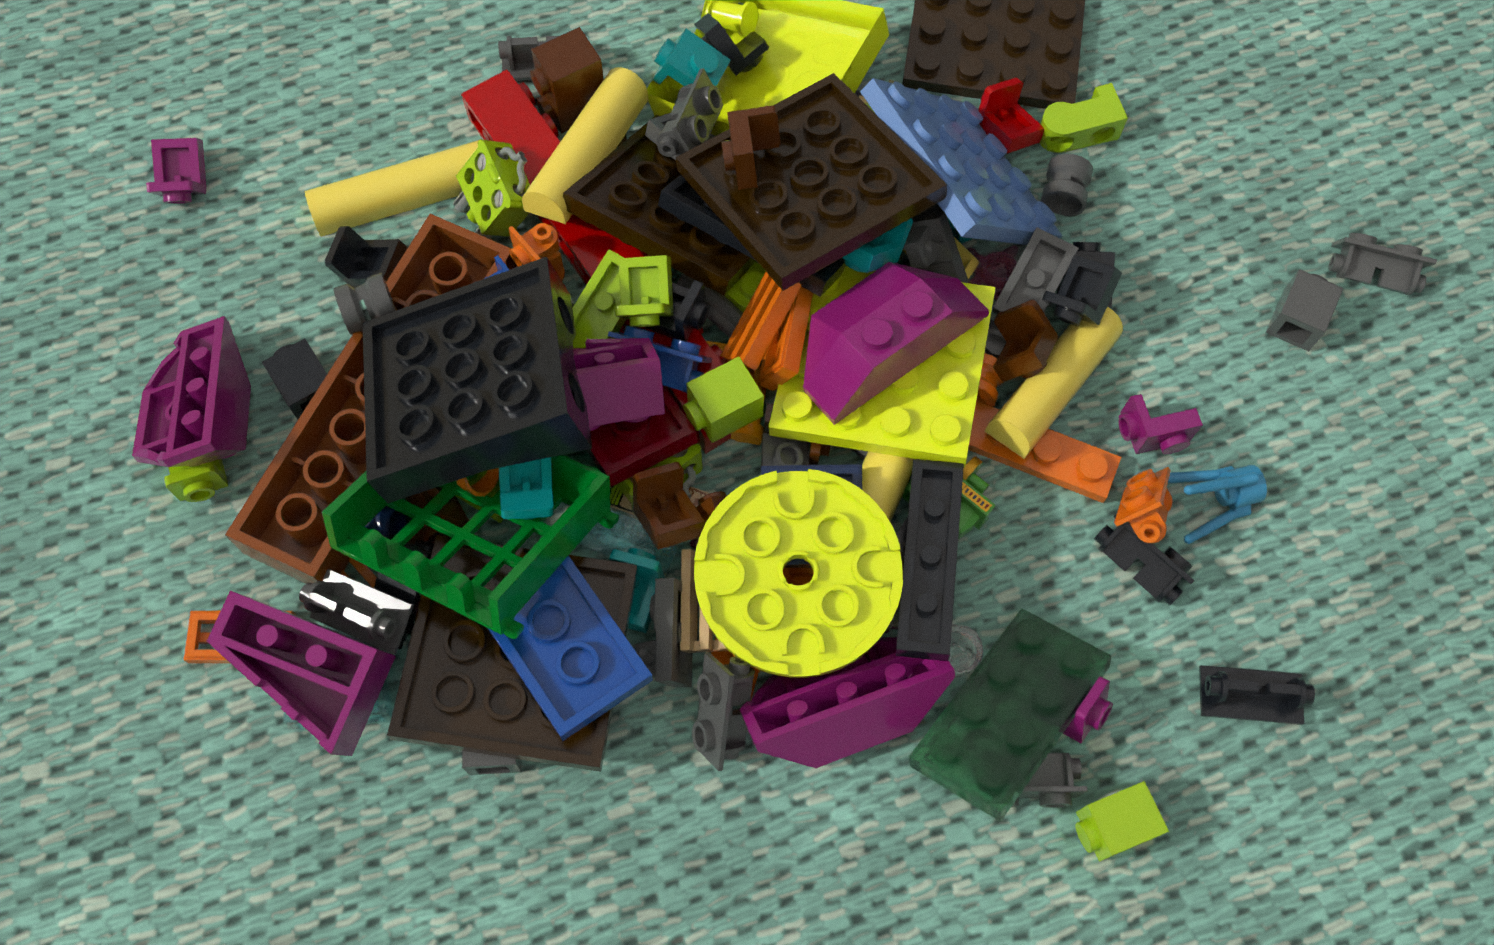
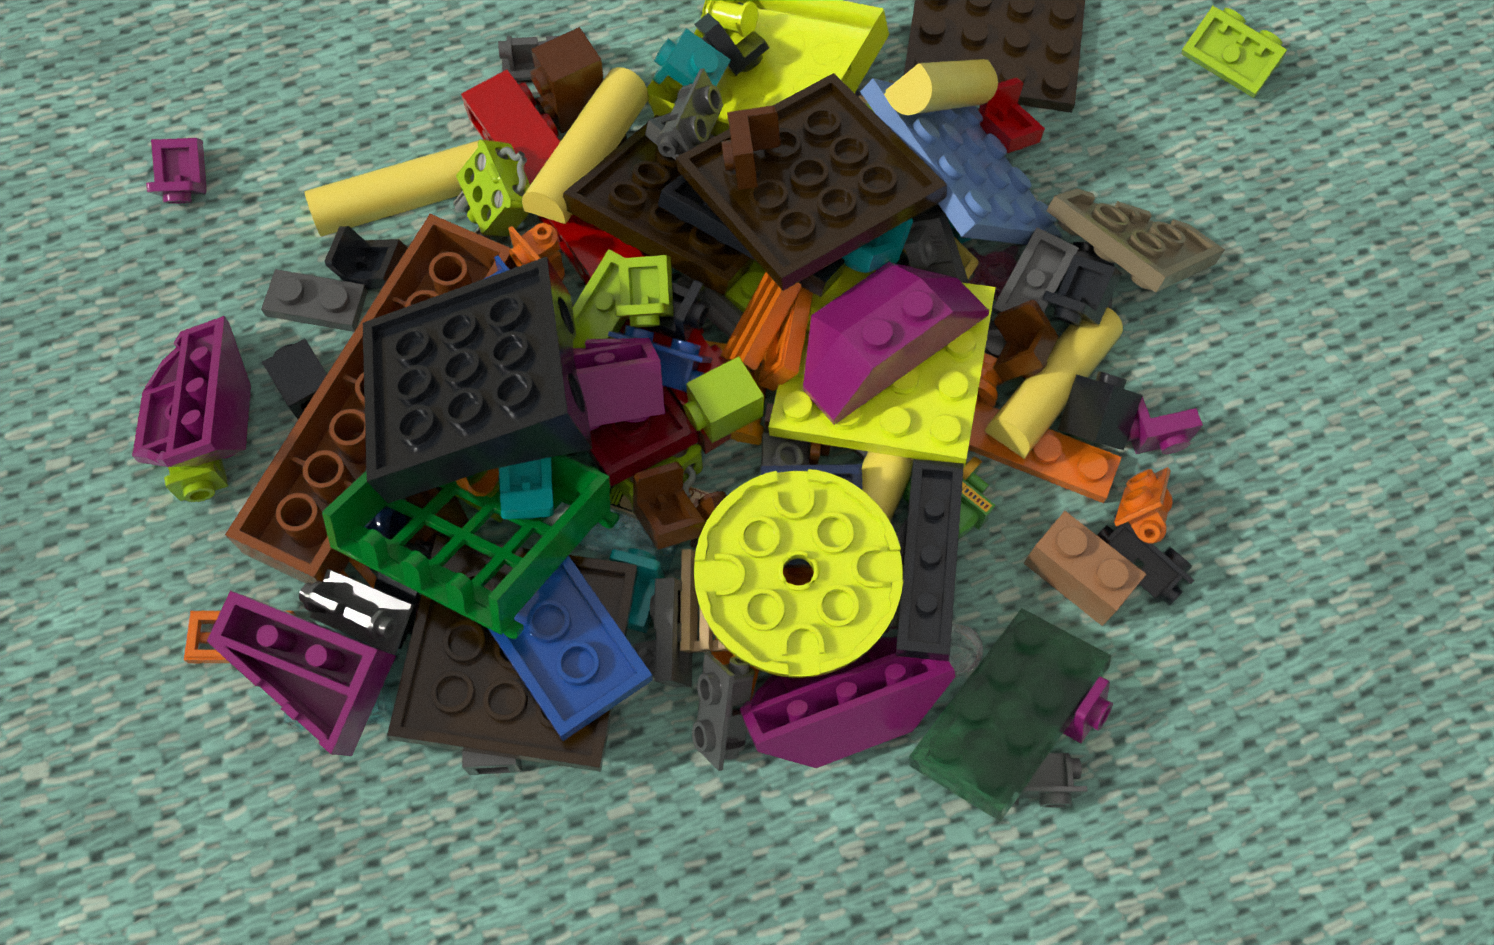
(314, 300): none -> dark grey plate
(375, 296): dark grey wheel -> none
(943, 86): none -> light yellow brick
(1067, 177): dark grey wheel -> none
(1084, 122): lime leg -> none
(1084, 568): none -> medium nougat brick
(1100, 410): none -> black brick
(1119, 822): lime brick -> none
(1123, 234): none -> dark tan plate
(1231, 487): dark azure plant -> none
(1234, 50): none -> lime bracket
(1254, 695): black hinge -> none
(1304, 310): dark grey brick -> none
(1398, 265): dark grey hinge -> none

